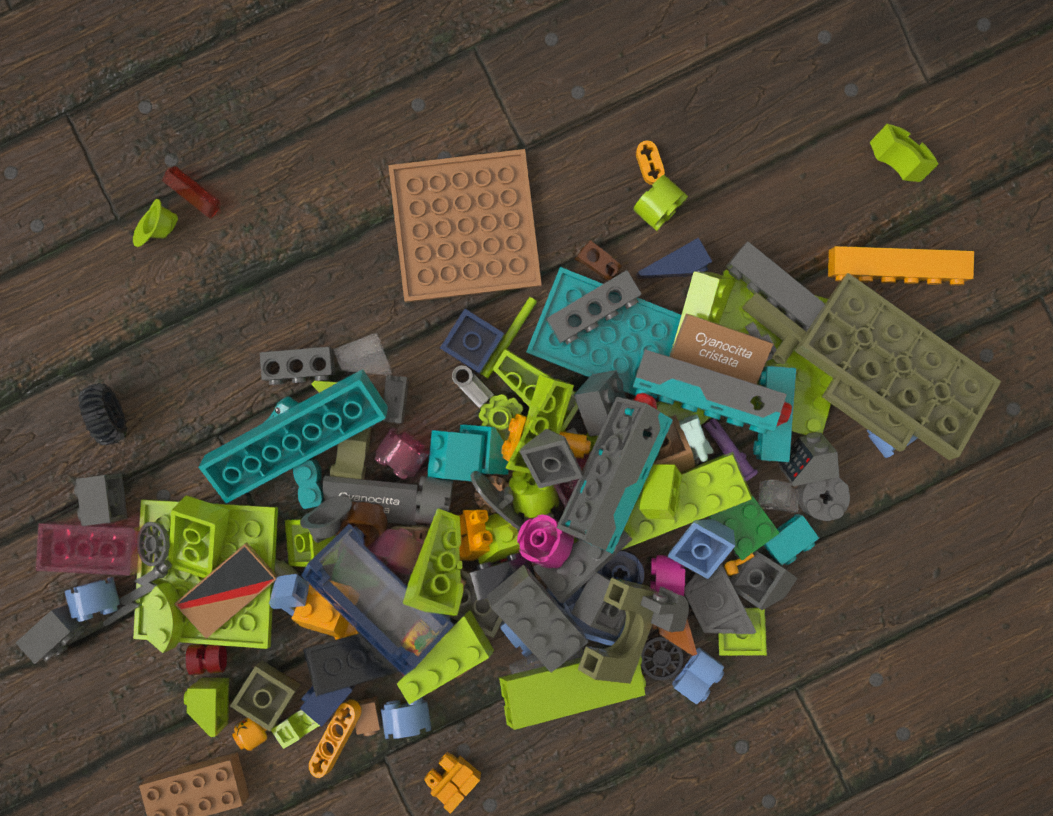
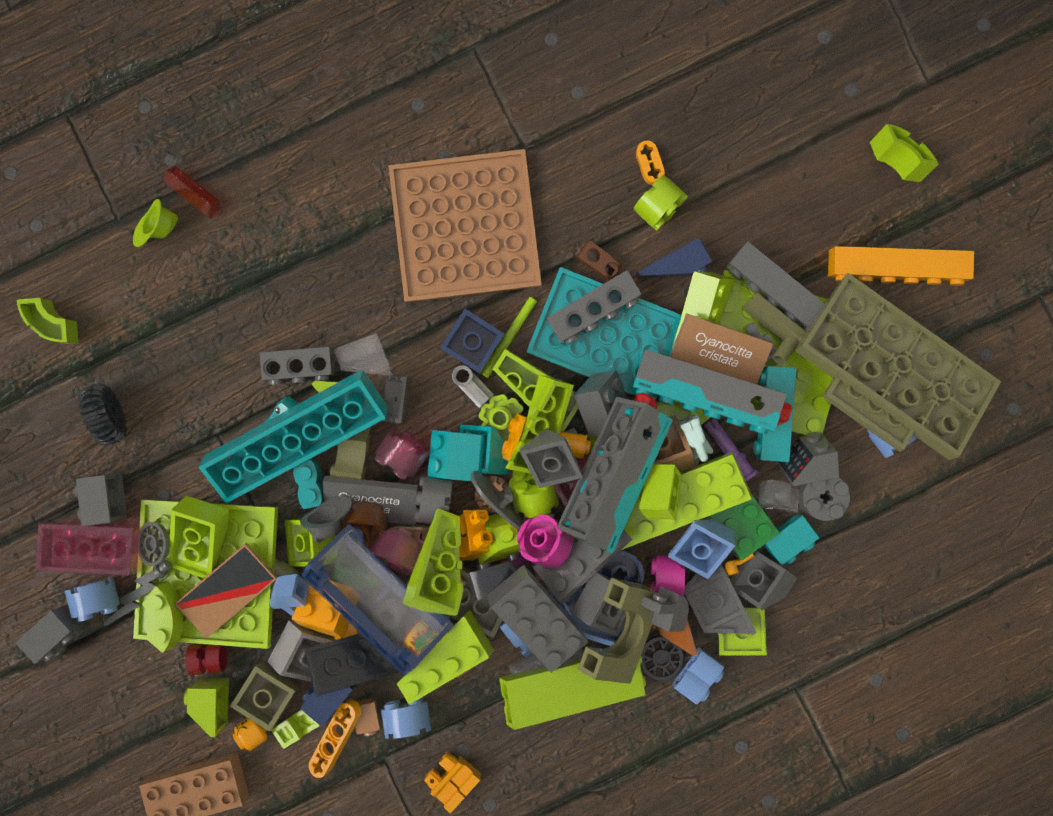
(45, 321): none -> lime brick
(288, 654): none -> light grey slope

